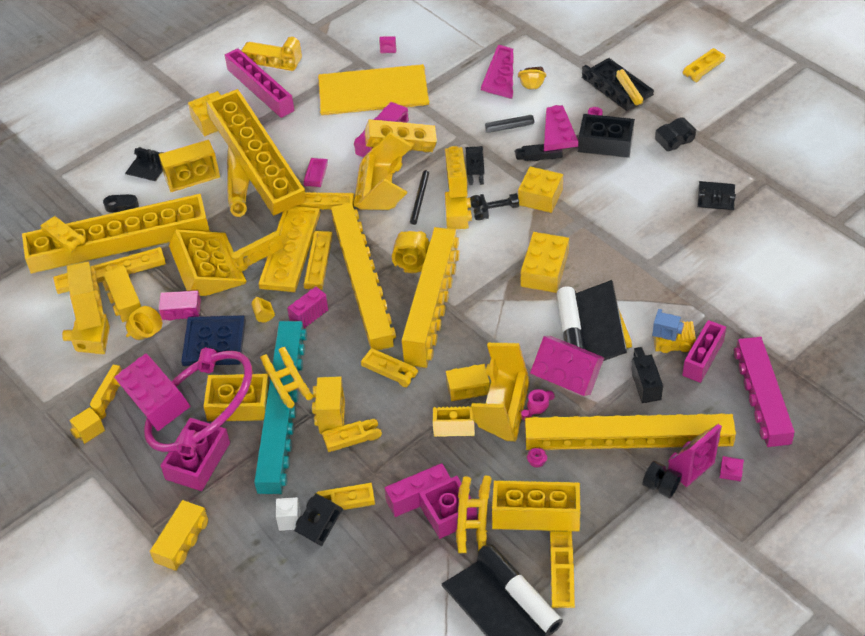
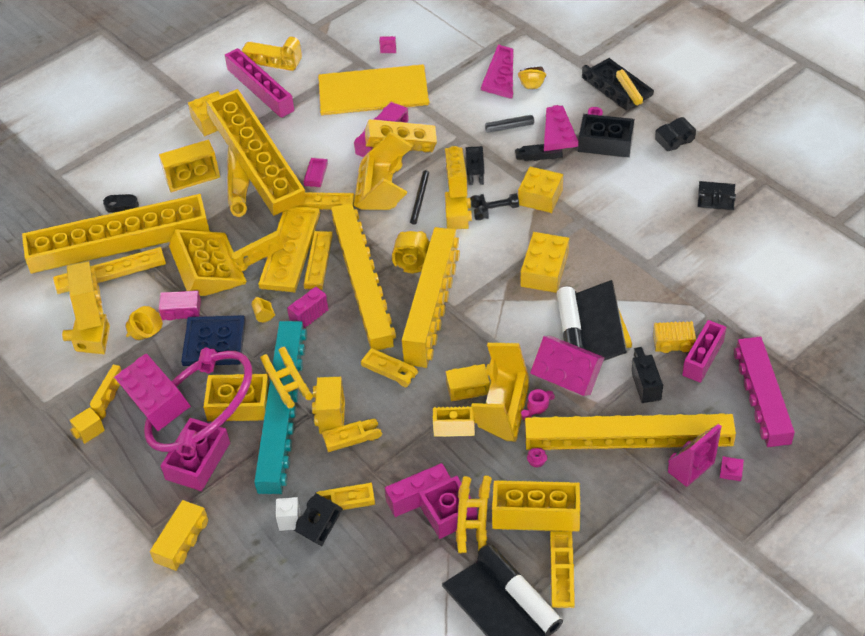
(62, 234): yellow plate -> none
(121, 292): yellow brick -> none
(146, 164): black hinge -> none
(667, 326): medium blue brick -> none
(669, 479): black wheel -> none
(704, 64): yellow plate -> none

